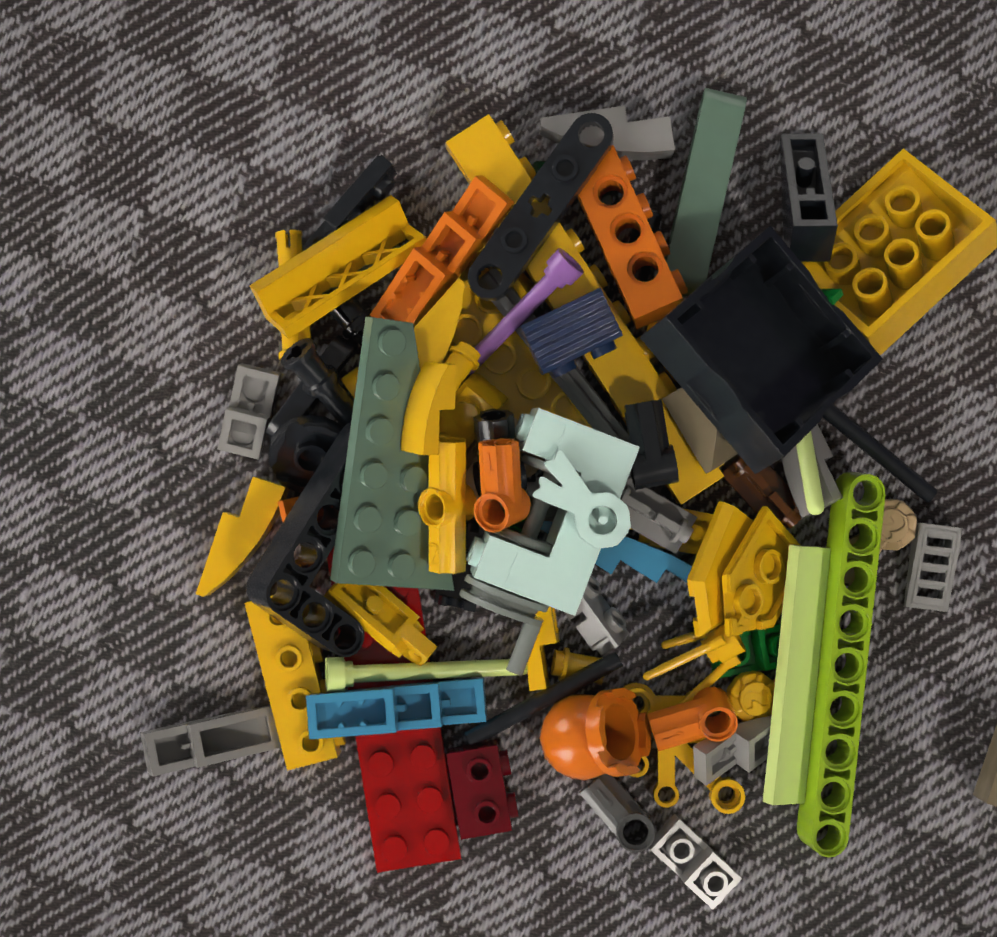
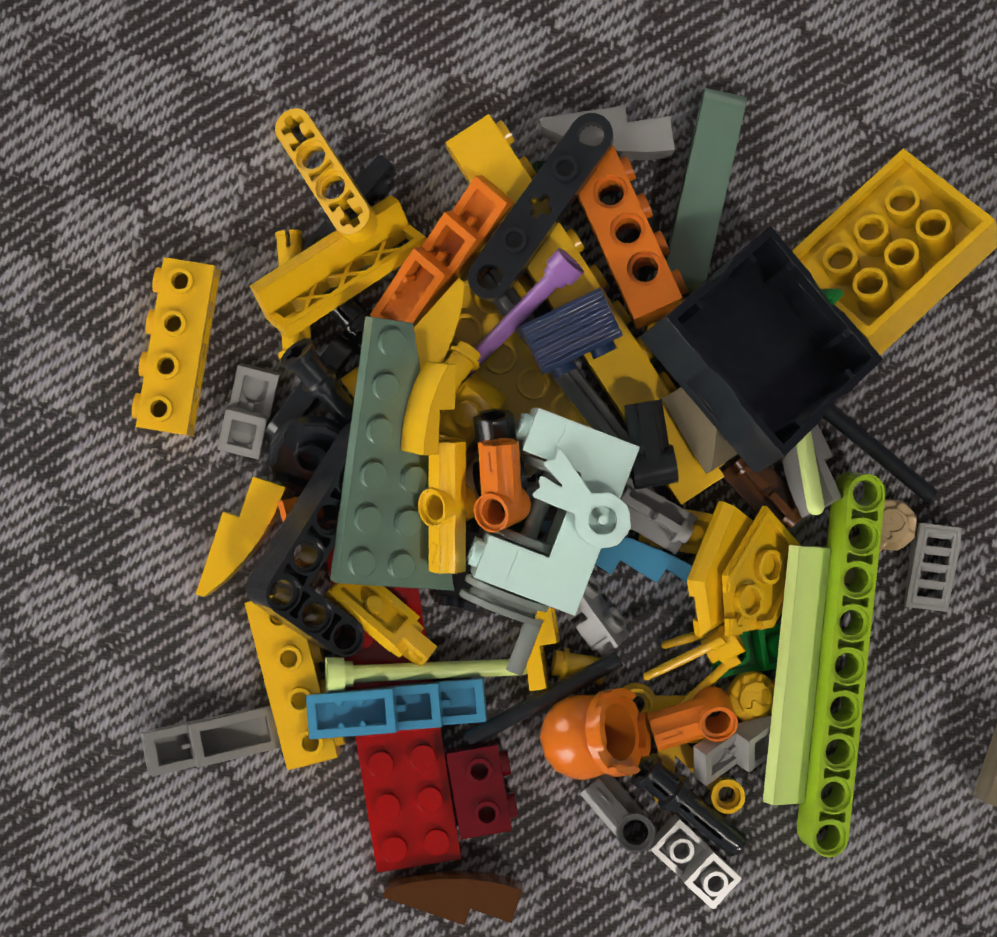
(177, 346): none -> yellow brick
(324, 175): none -> yellow beam
(455, 892): none -> reddish brown slope
(675, 794): none -> black pin
(807, 197): black slope -> none

